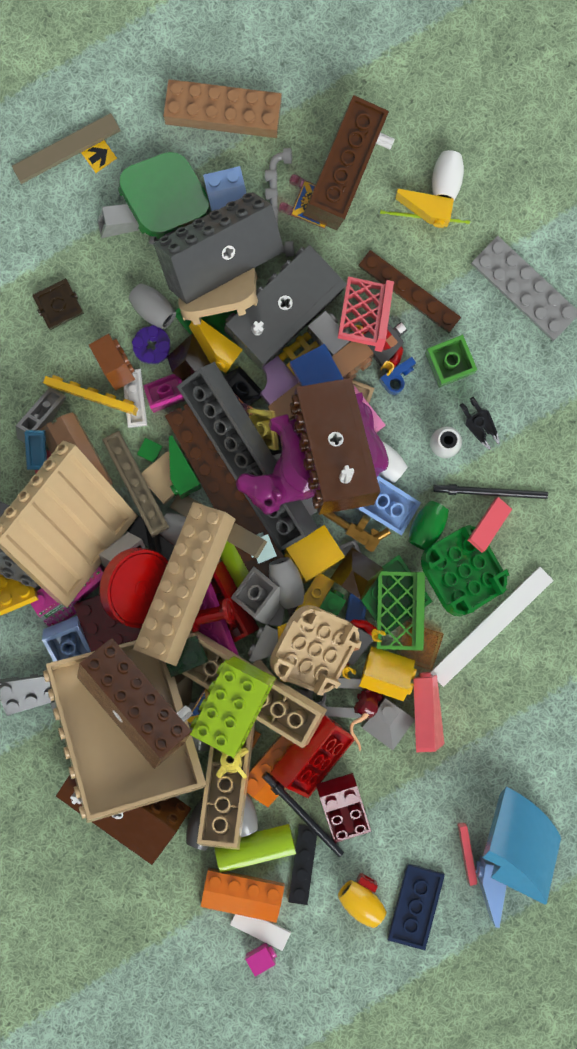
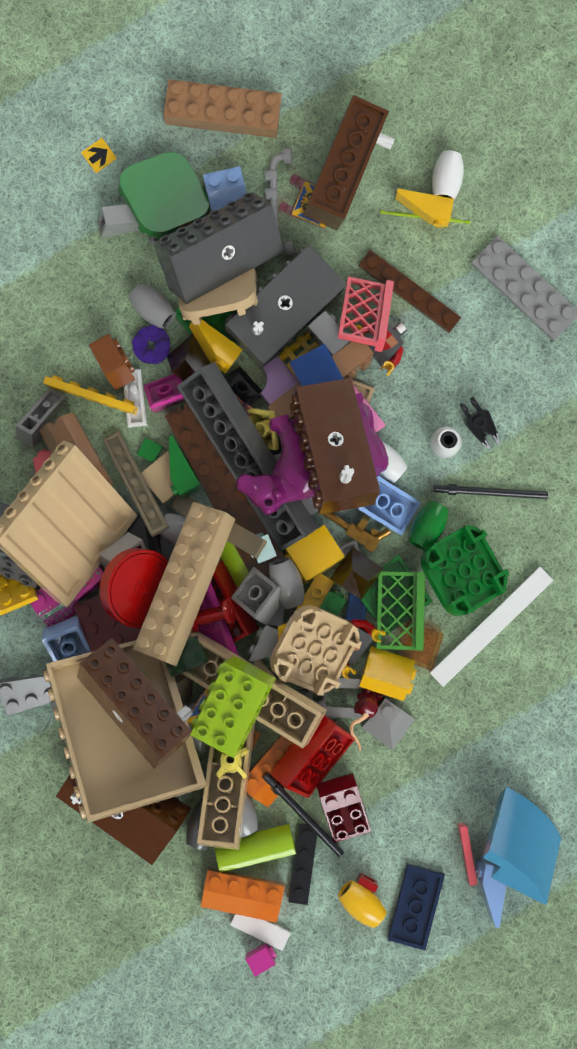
(35, 448): dark azure tile -> none
(58, 304): dark brown plate -> none
(66, 148): dark tan tile -> none
(404, 368): blue plate -> none
(427, 713): coral slope -> none
(451, 361): bright green brick -> none
(489, 524): coral tile -> none

